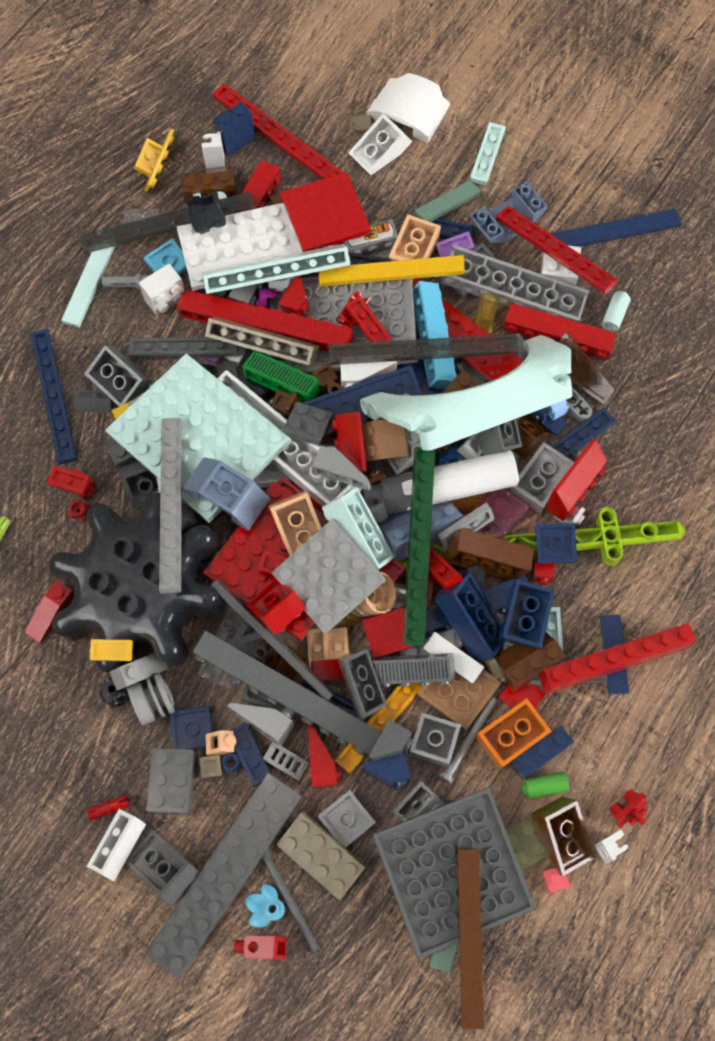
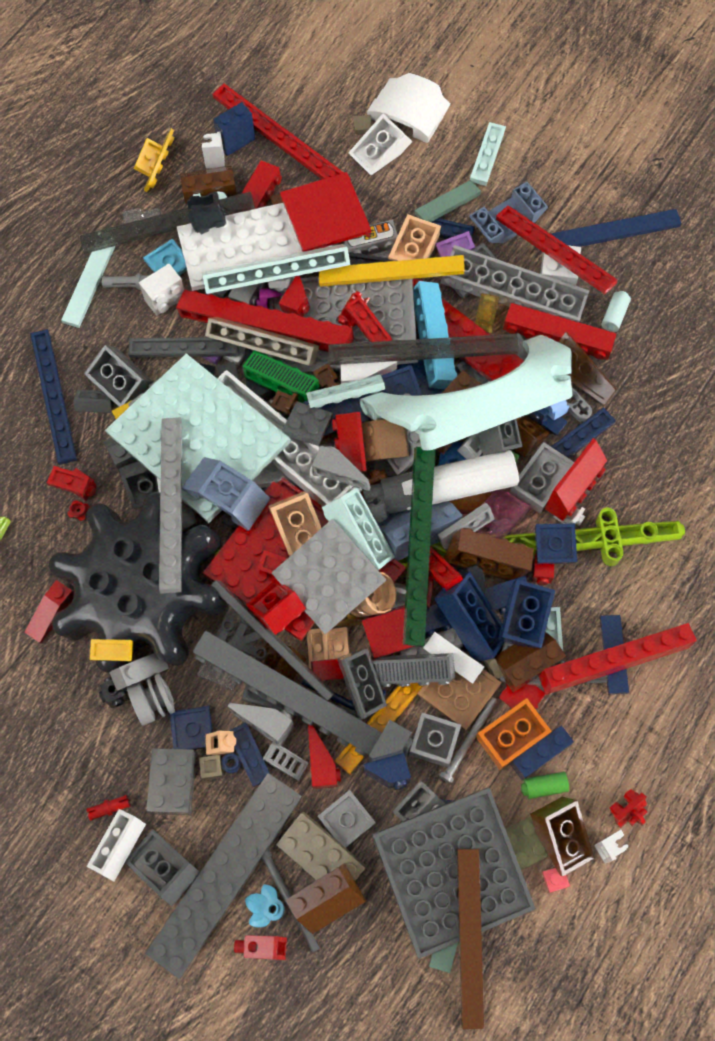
(326, 899): none -> reddish brown slope
(344, 391): none -> light aqua plate

